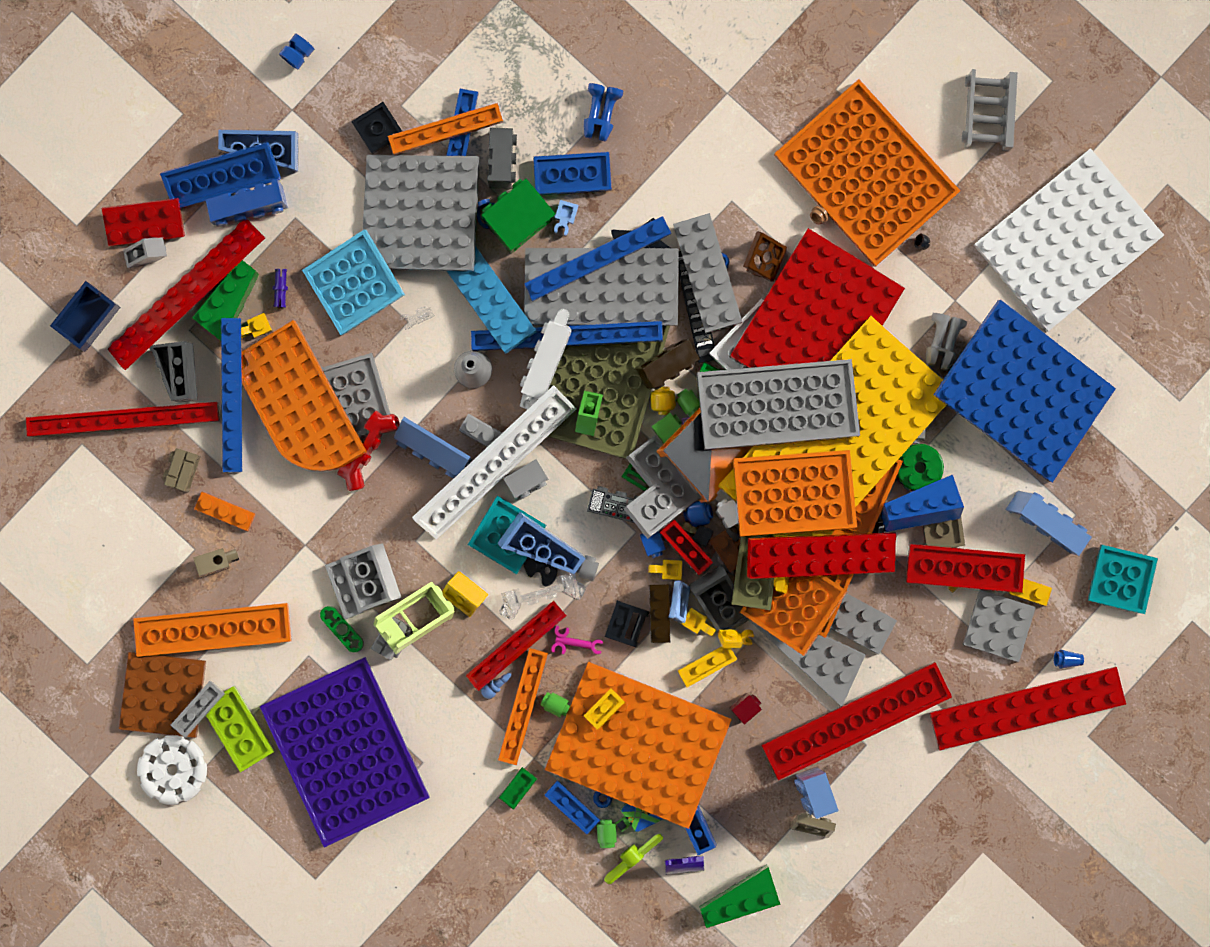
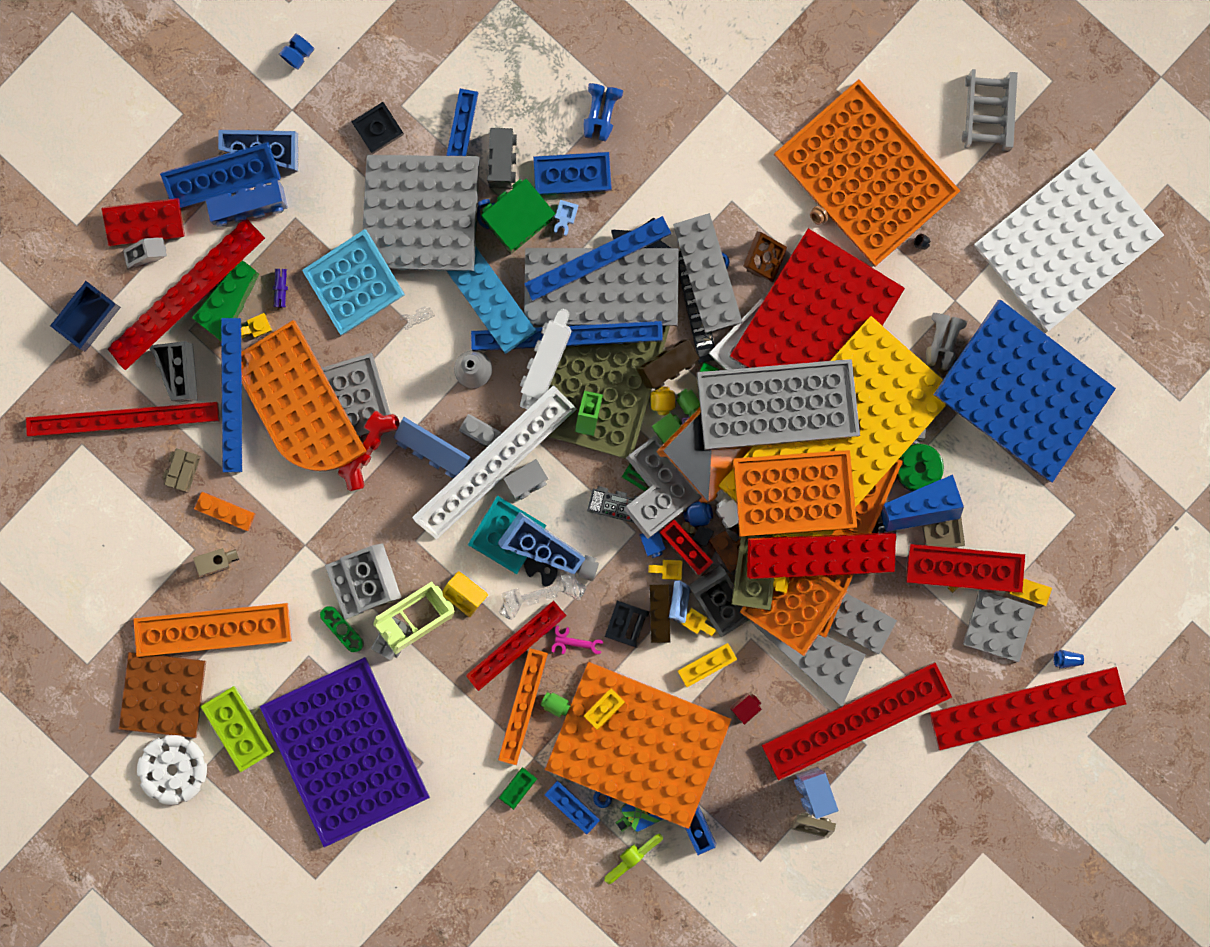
(197, 709): light grey plate -> none
(445, 129): orange plate -> none
(490, 690): medium blue bar -> none
(606, 833): bright green brick -> none
(684, 865): dark purple slope -> none
(733, 639): yellow plate -> none
(741, 899): green wedge -> none
(1049, 521): medium blue wedge -> none
(1122, 579): teal plate -> none

